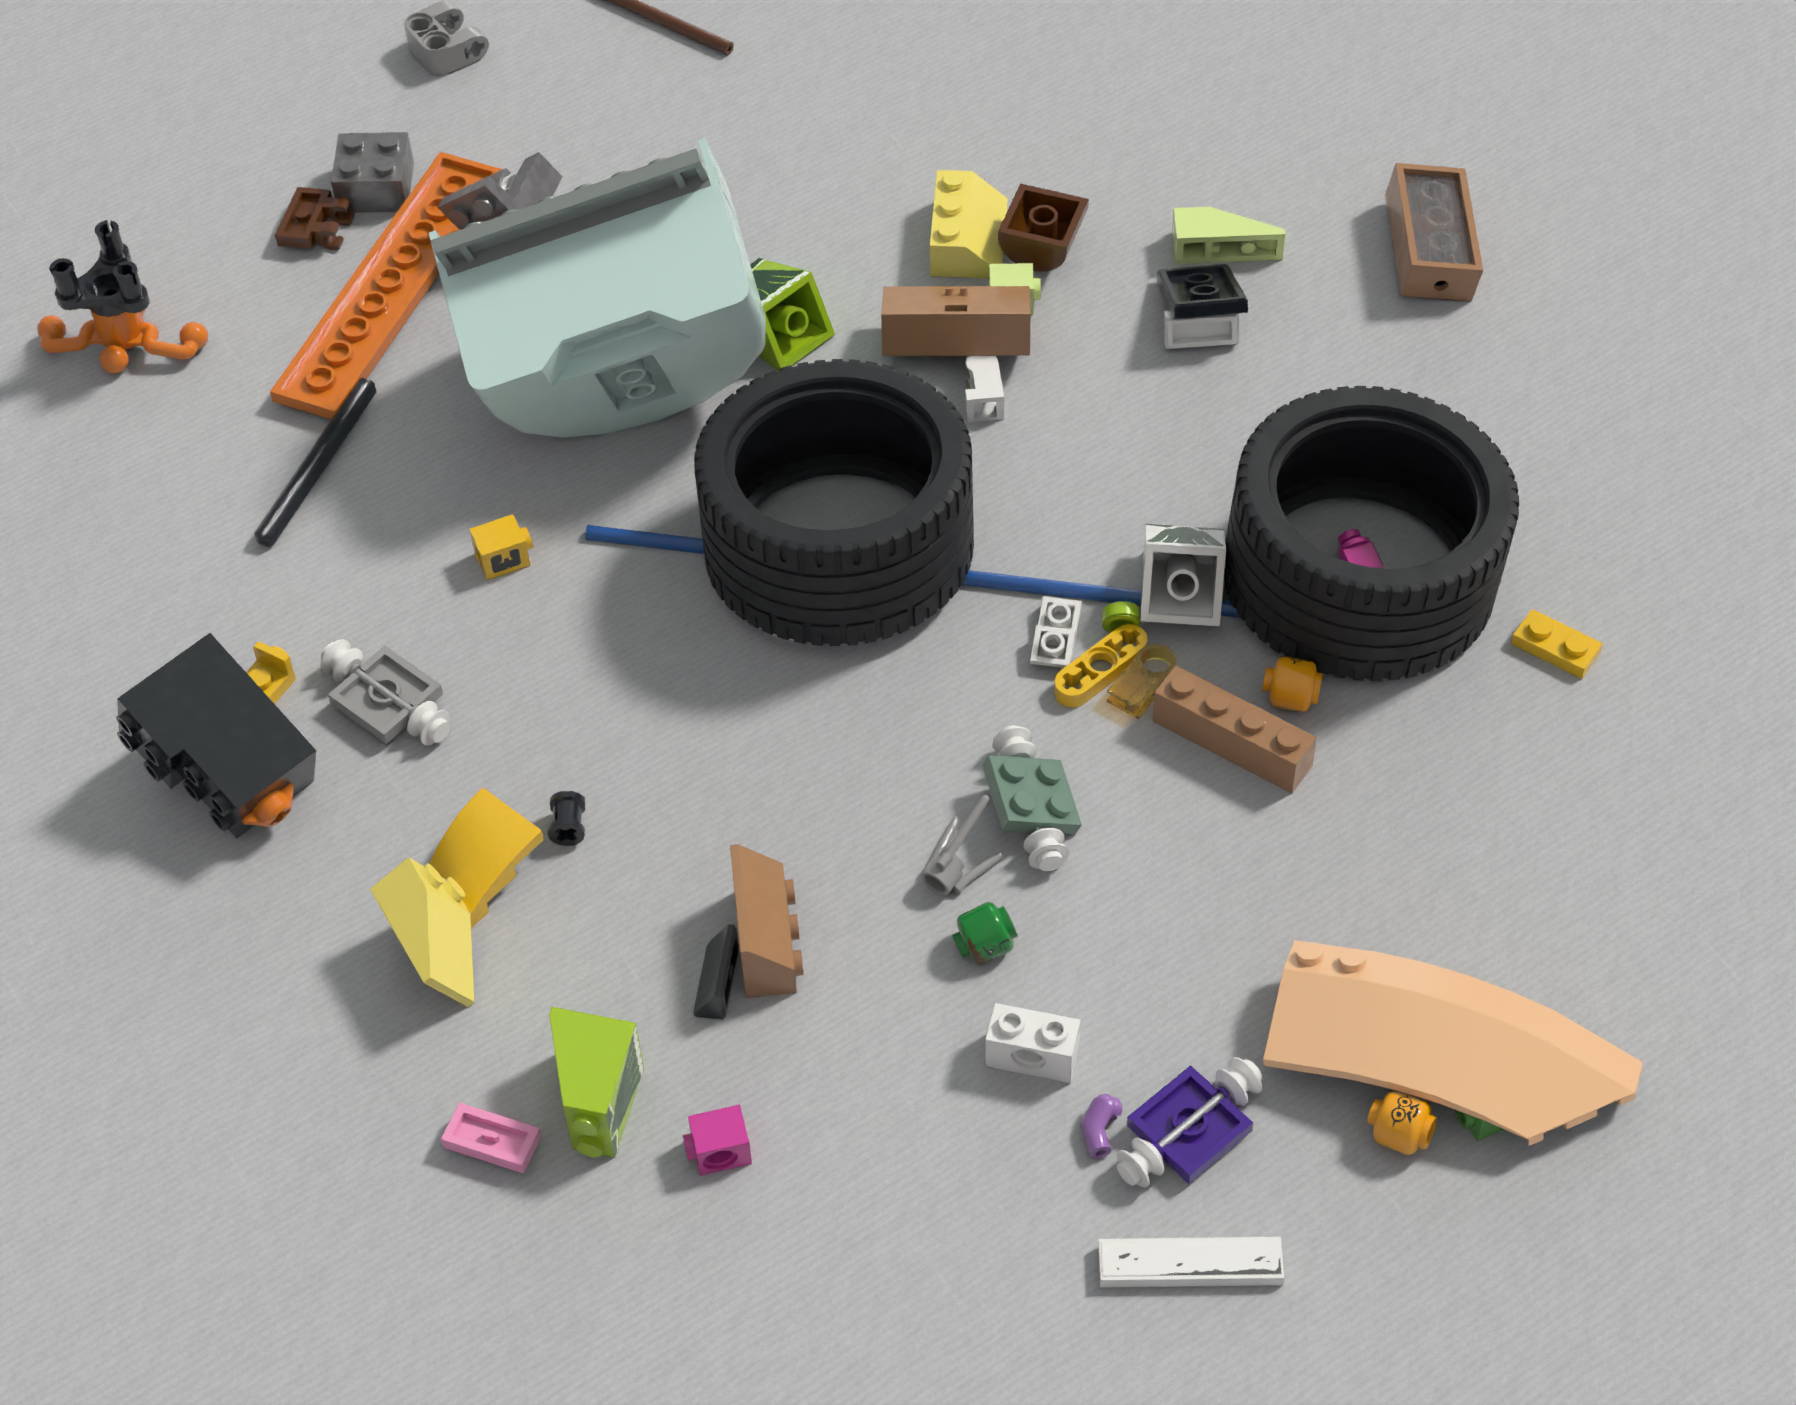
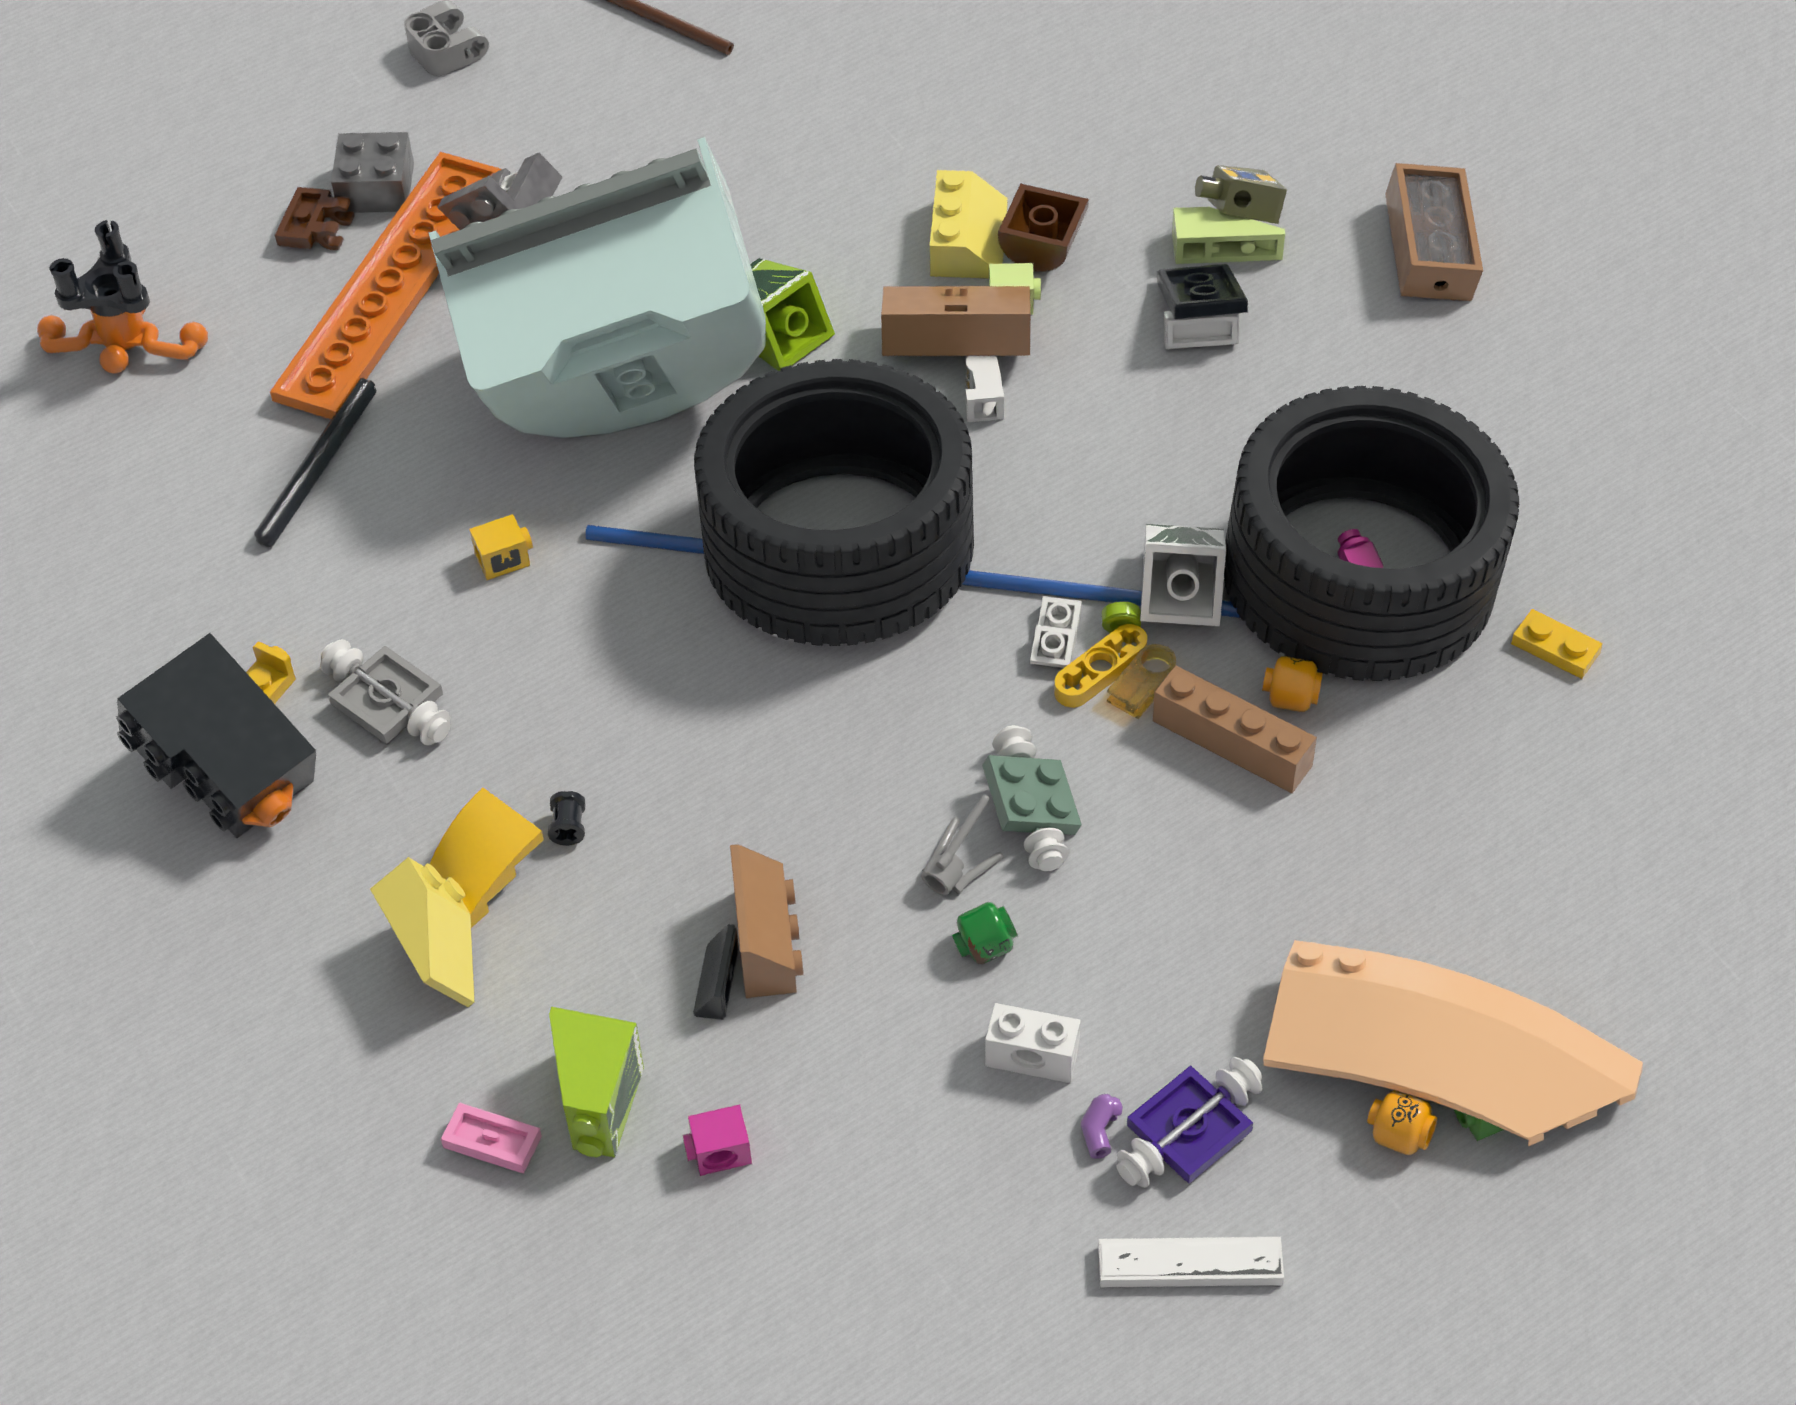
(1243, 193): none -> olive torso

